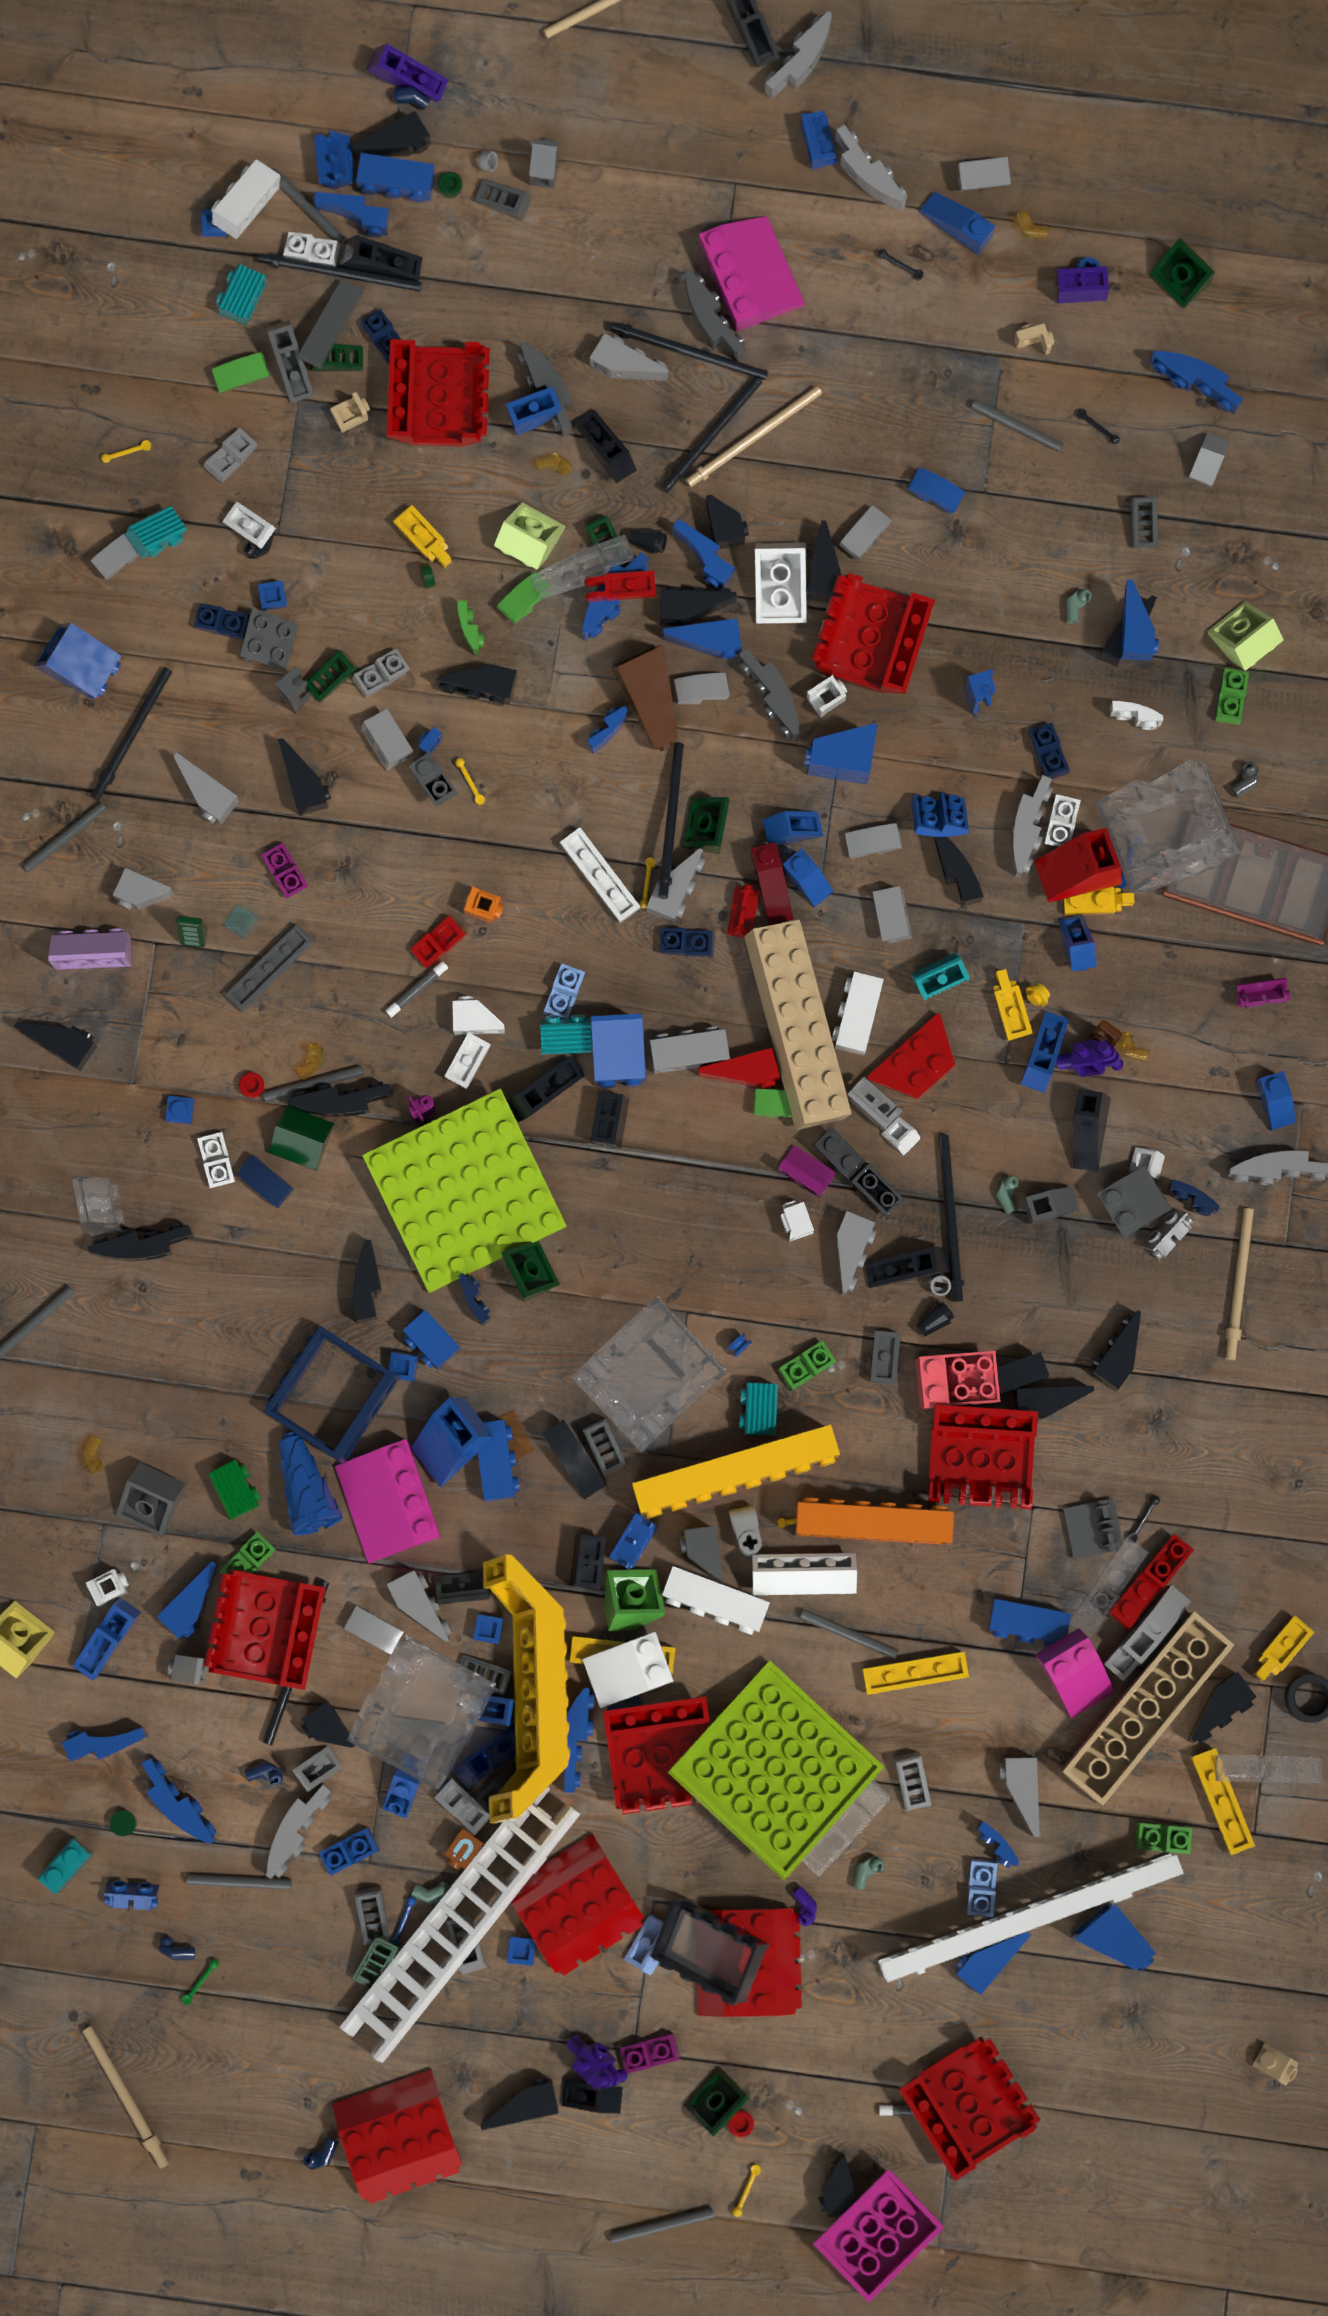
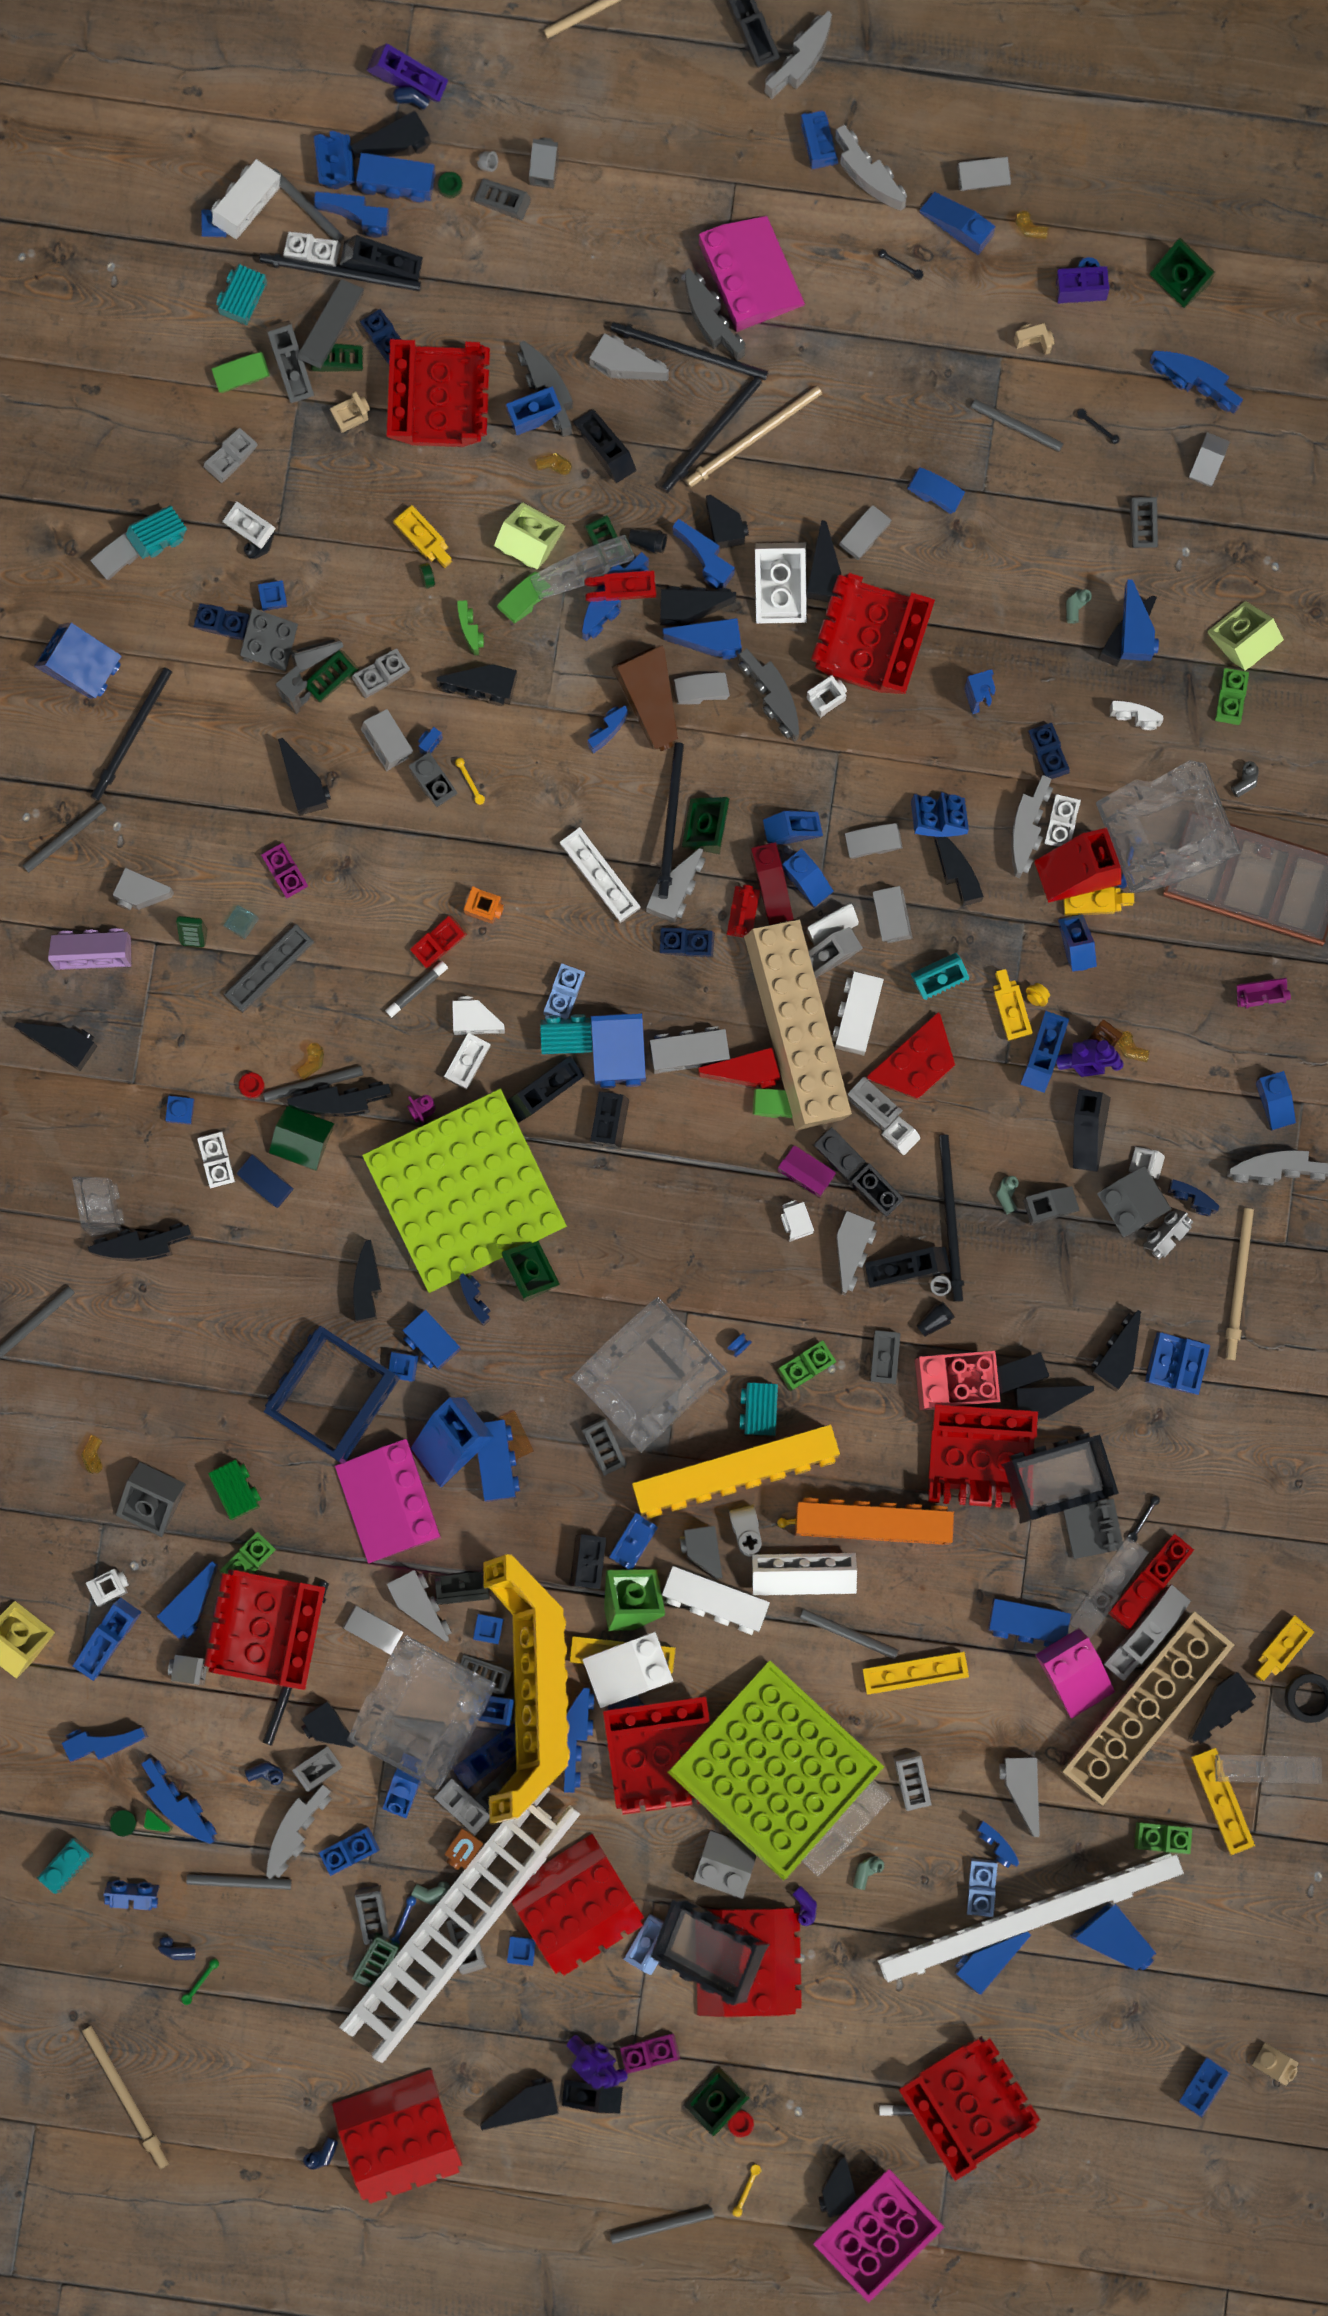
(145, 445): yellow hinge -> none
(156, 1822): none -> green slope
(212, 797): light grey slope -> none
(305, 1490): blue cone -> none
(311, 655): none -> dark grey slope
(574, 1459): black slope -> none
(650, 863): yellow hinge -> none
(725, 1865): none -> light grey slope
(834, 922): none -> white slope
(834, 951): none -> light grey slope
(843, 755): blue slope -> none
(1060, 1477): none -> window
(1177, 1363): none -> blue slope
(1204, 2087): none -> blue hinge

